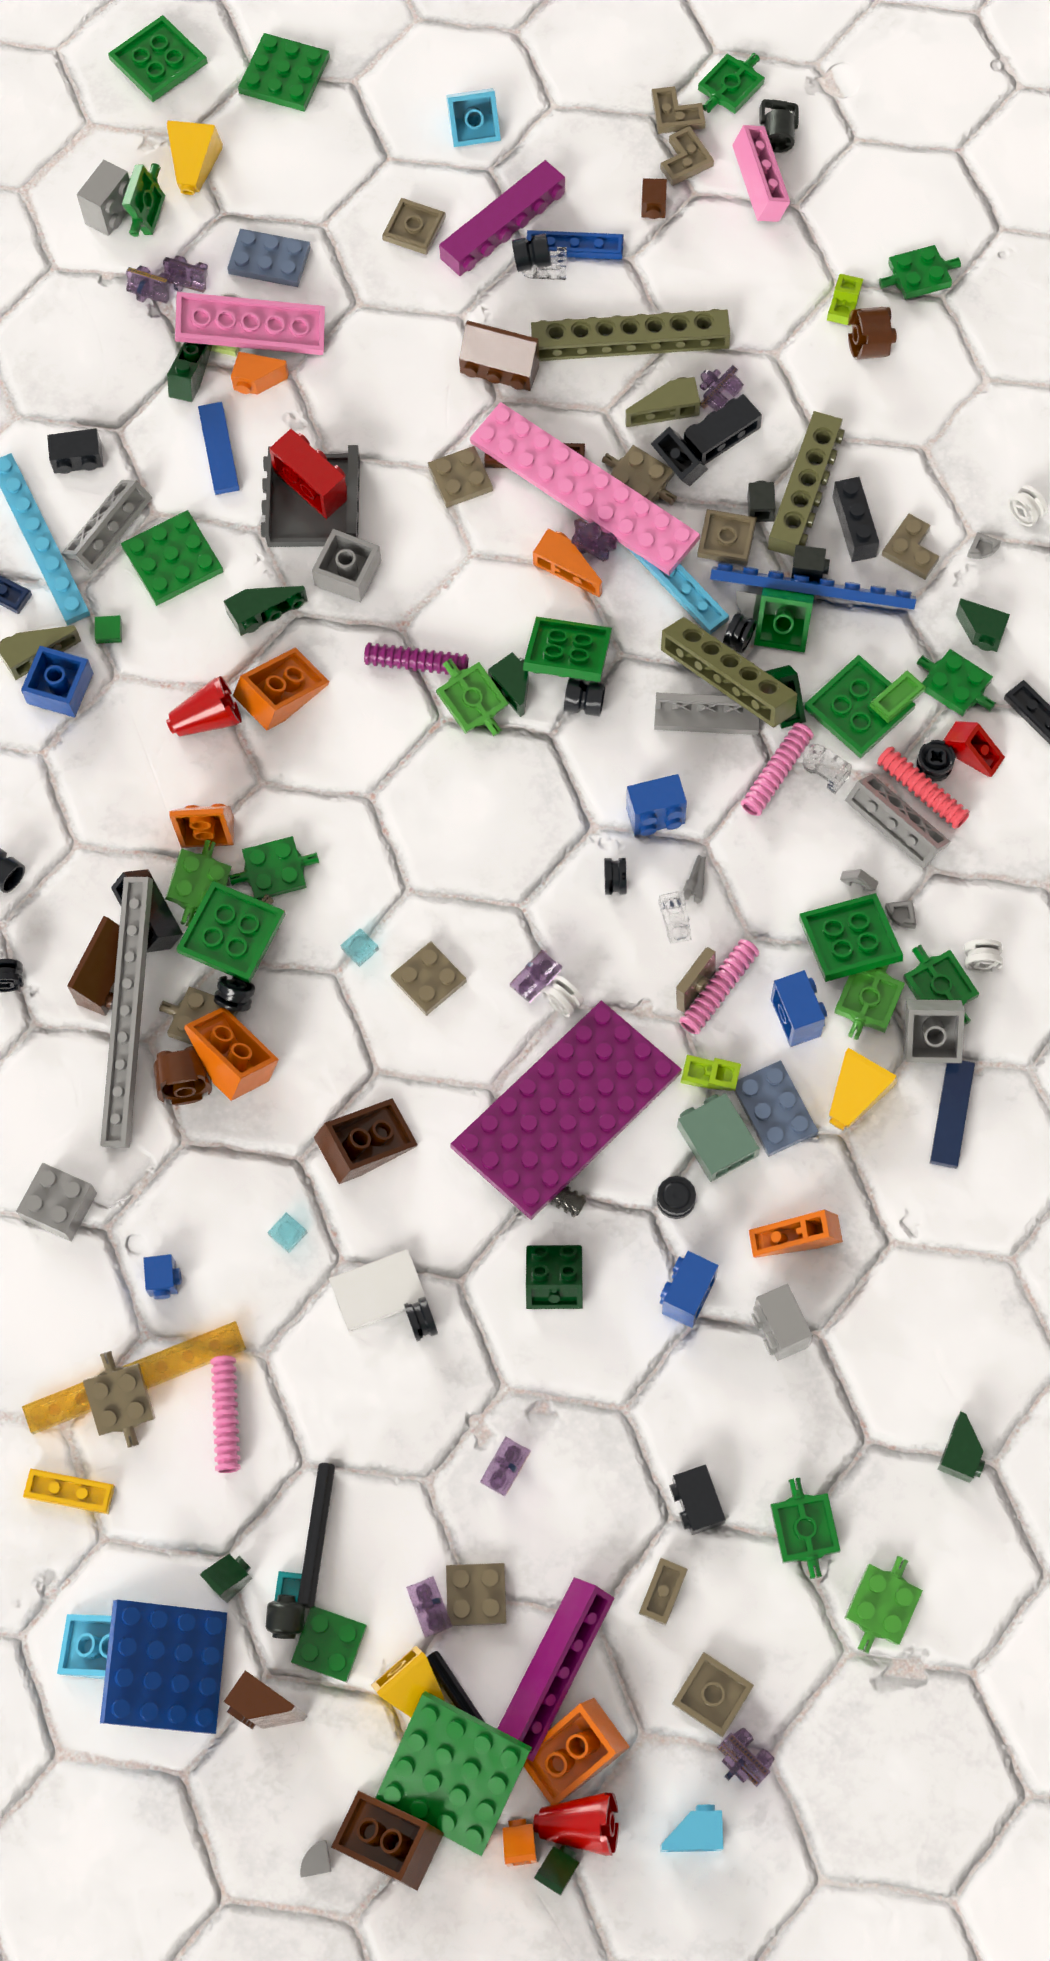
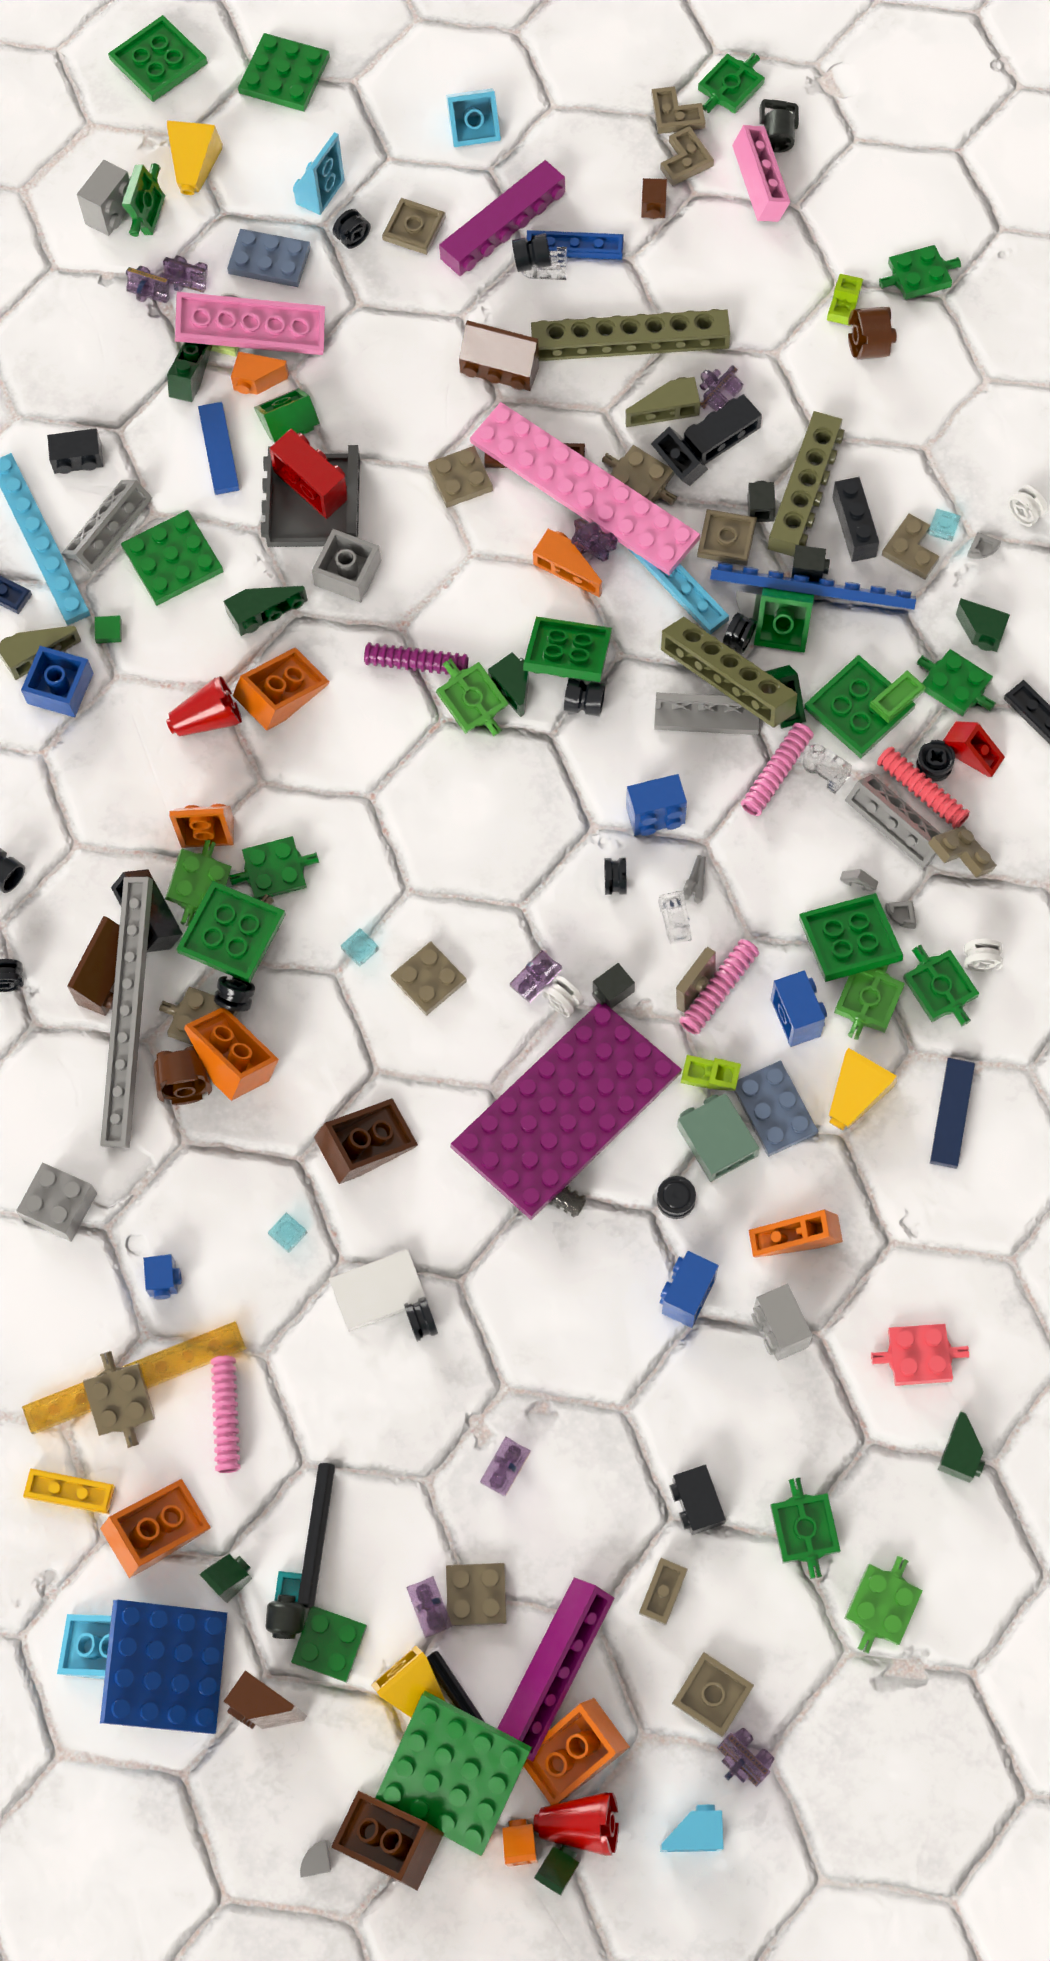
(154, 1527): none -> orange slope
(287, 412): none -> green slope
(321, 178): none -> medium azure slope
(351, 228): none -> black wheel
(554, 1277): dark green bracket -> none
(613, 986): none -> pearl dark grey brick
(920, 1354): none -> coral plate
(934, 1031): light grey brick -> none
(944, 525): none -> clear light blue plate
(962, 844): none -> dark tan plate

